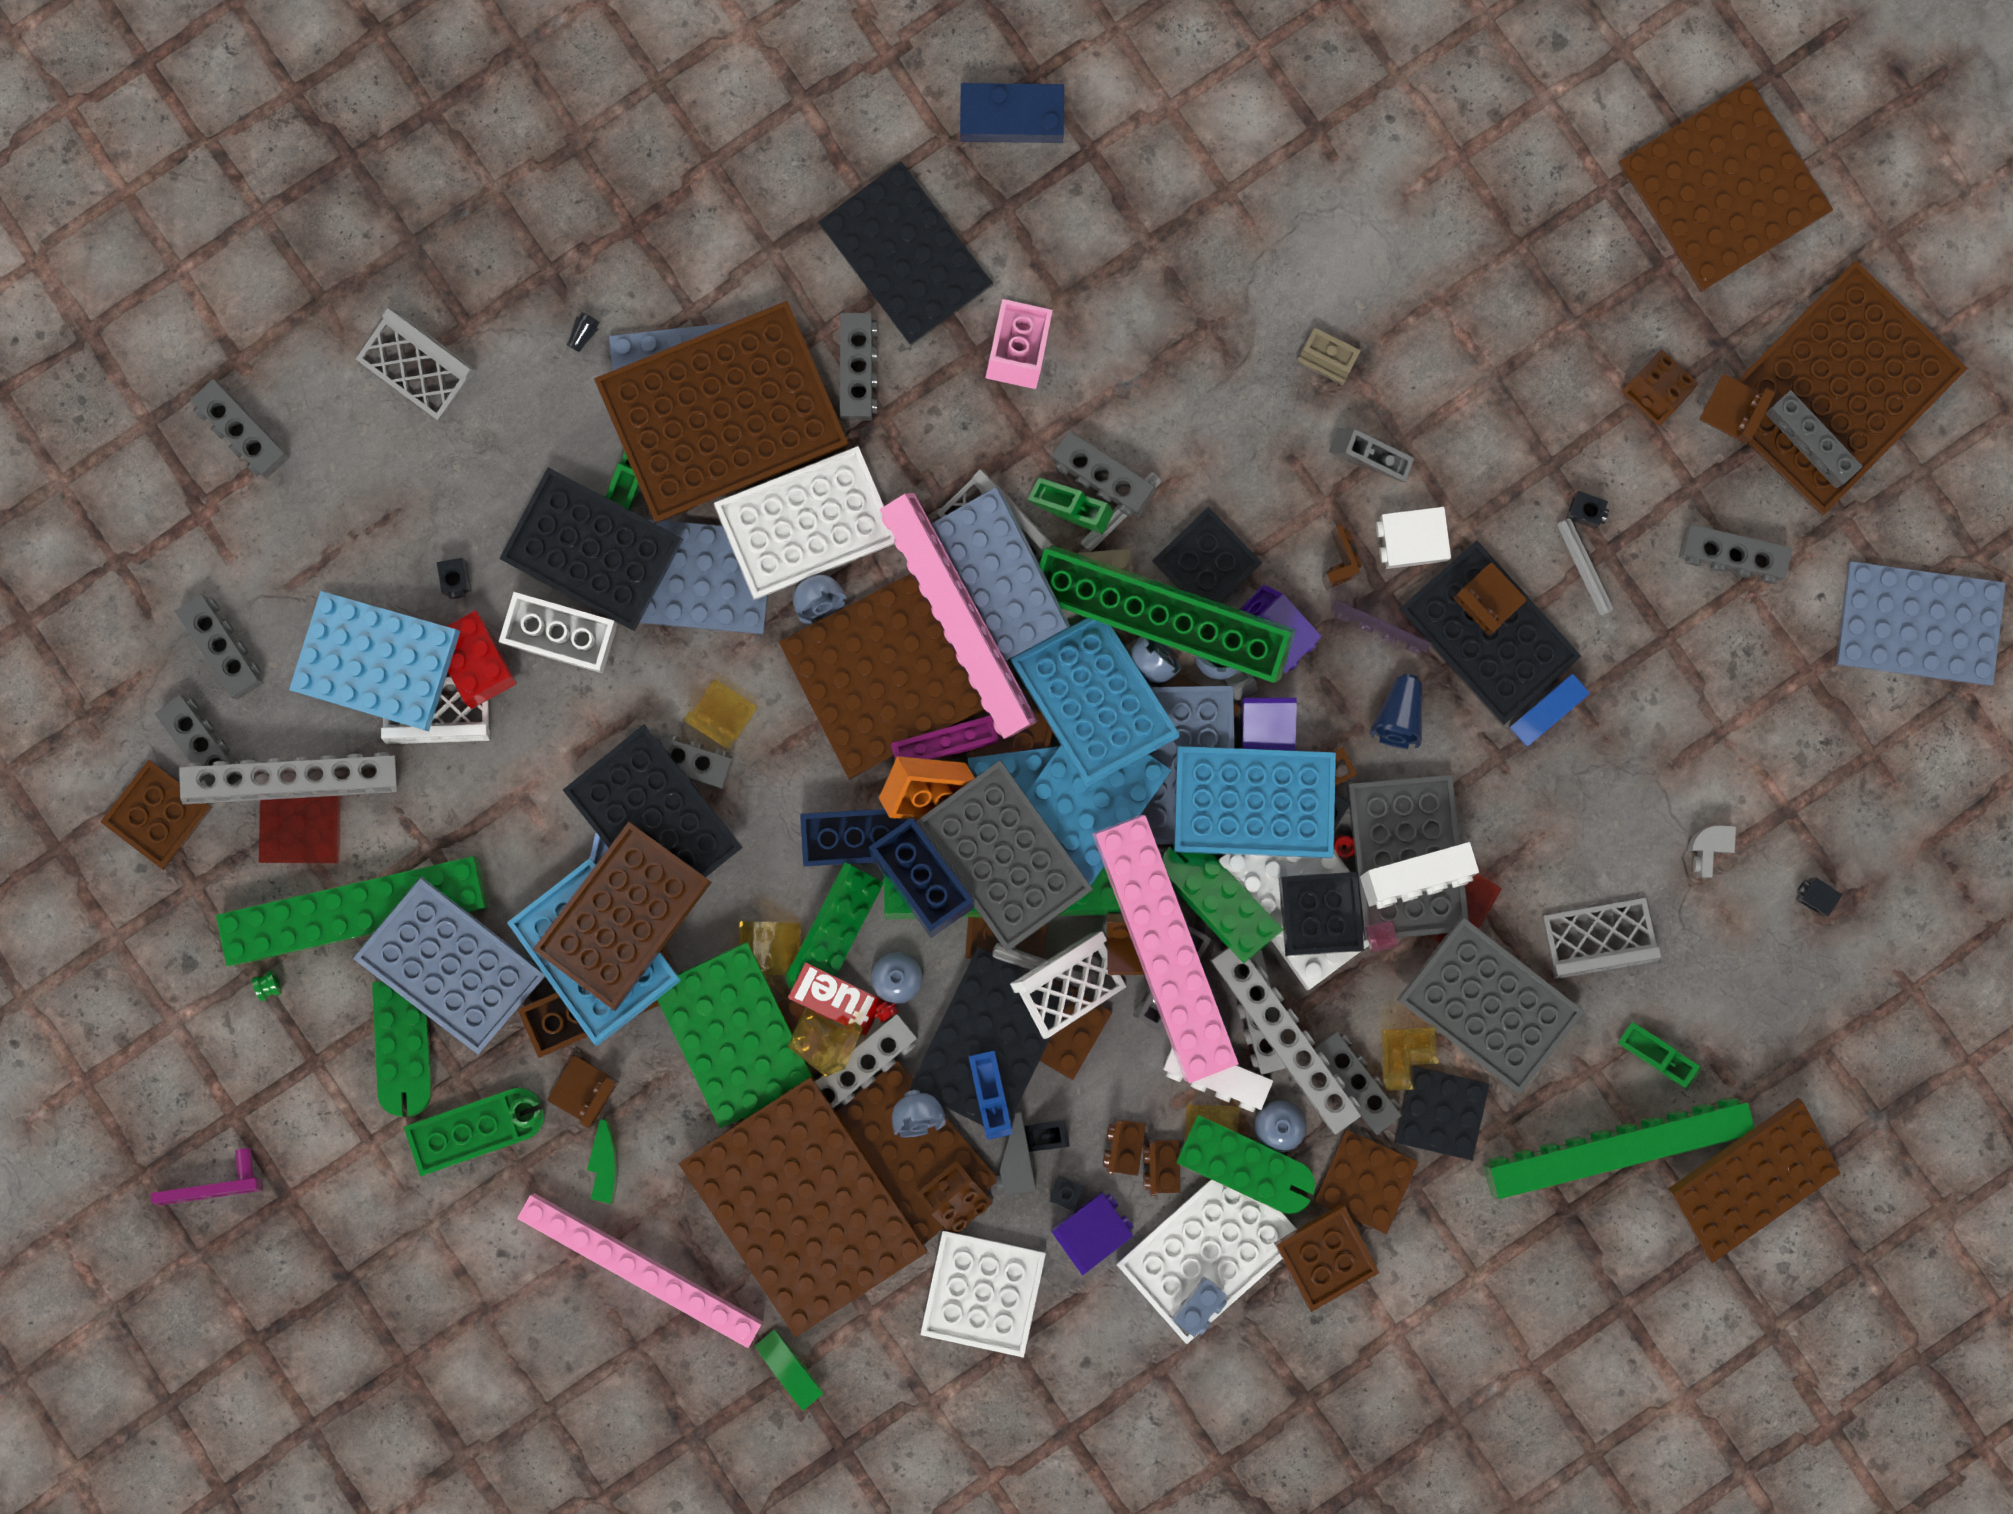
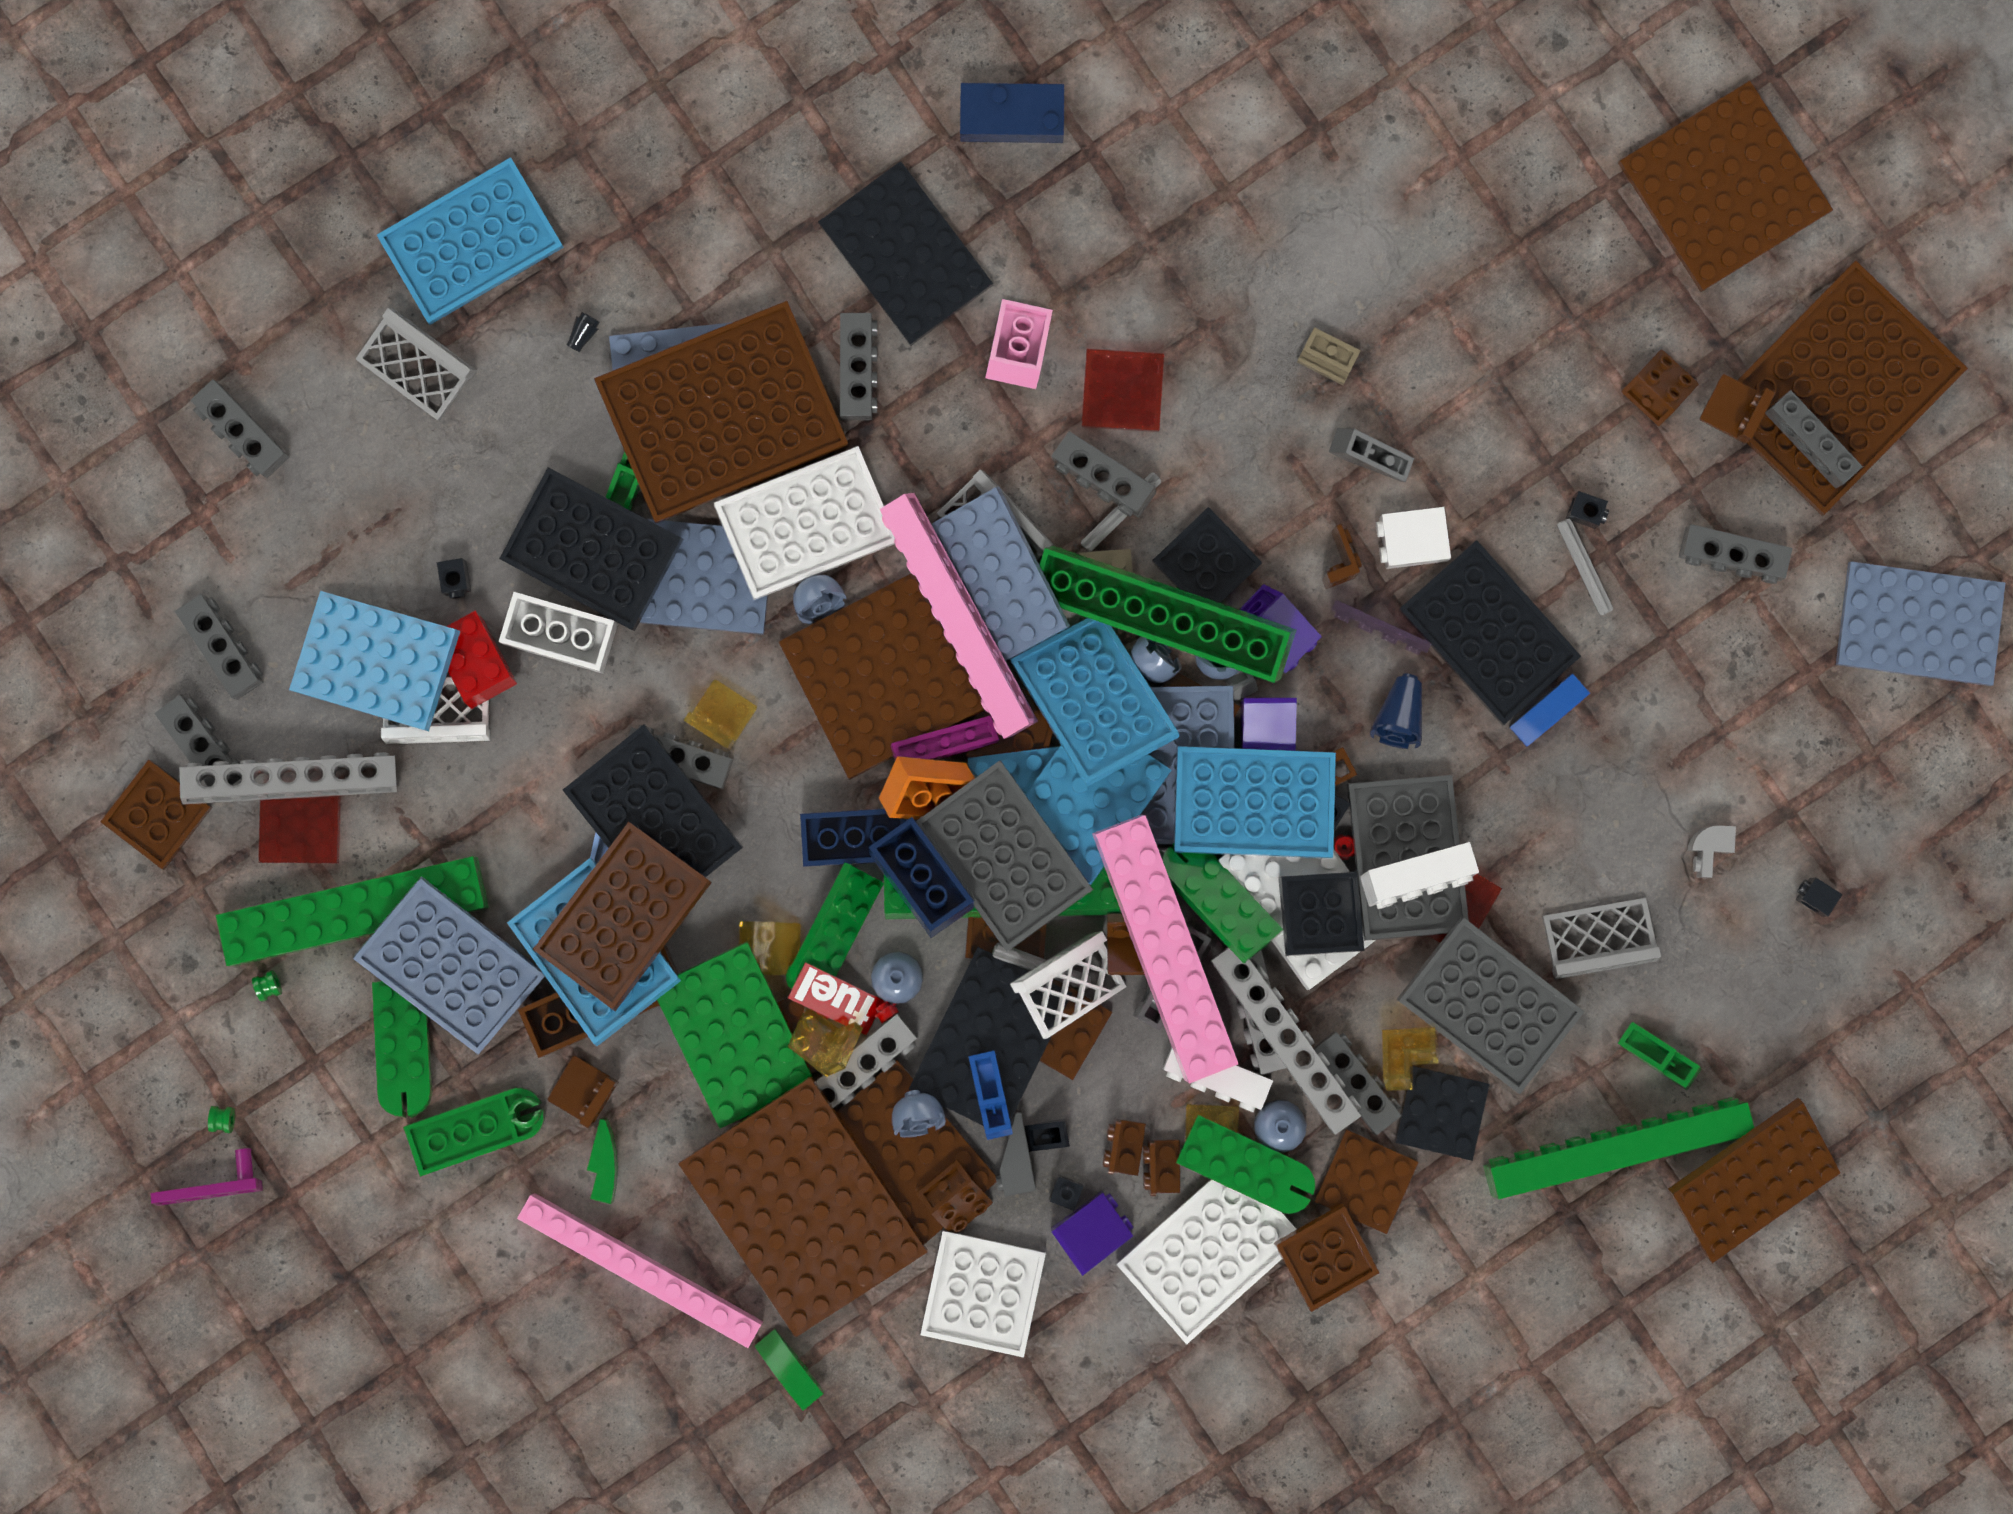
(221, 1119): none -> green wheel
(470, 241): none -> dark azure plate
(1071, 505): green slope -> none
(1122, 390): none -> clear red plate
(1199, 1307): sand blue brick -> none
(1381, 936): clear pink plate -> none
(1490, 598): reddish brown bracket -> none

